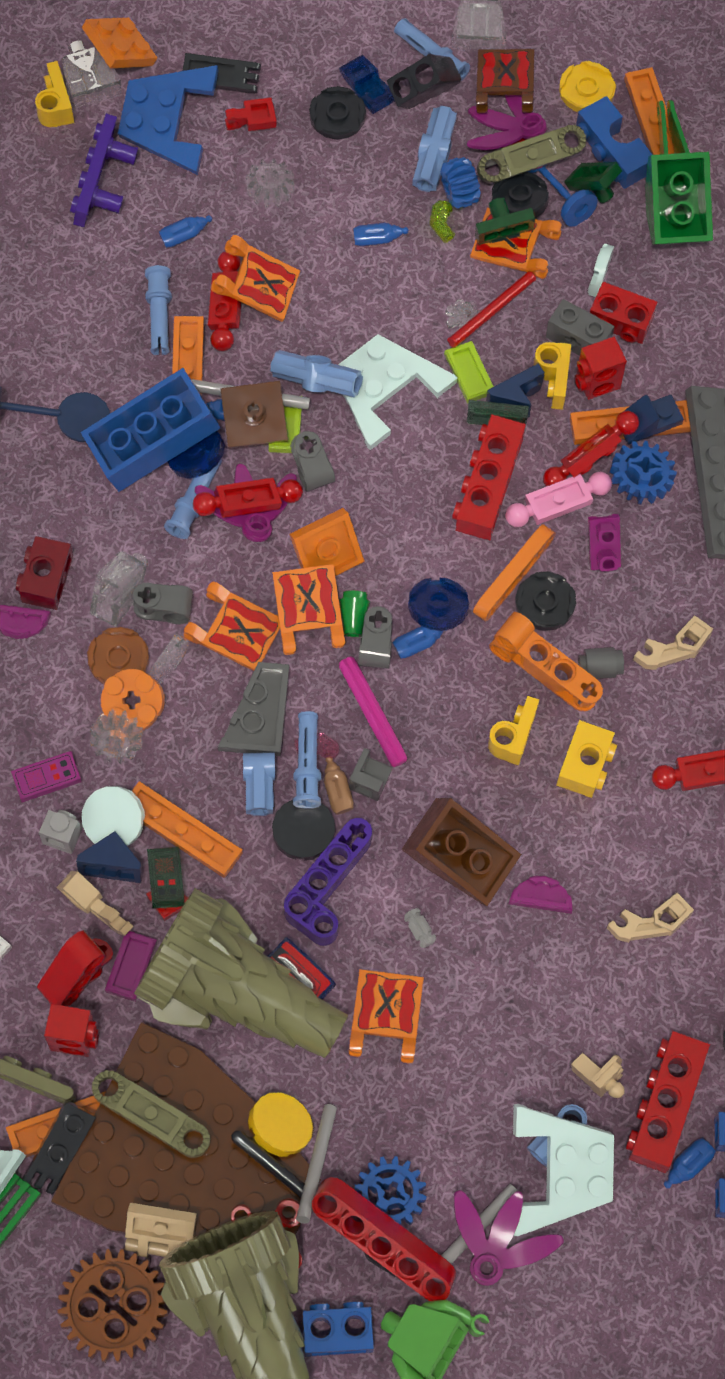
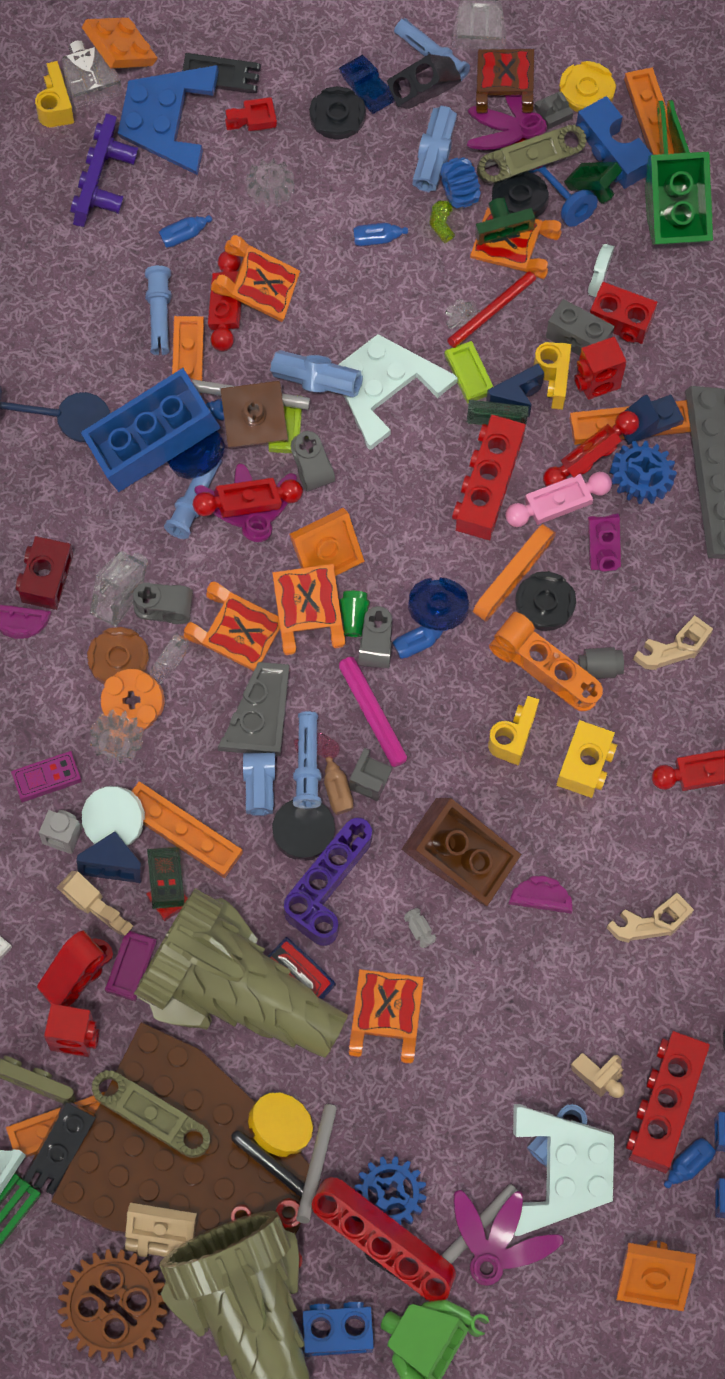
(554, 109): none -> dark grey tile
(656, 1276): none -> orange tile

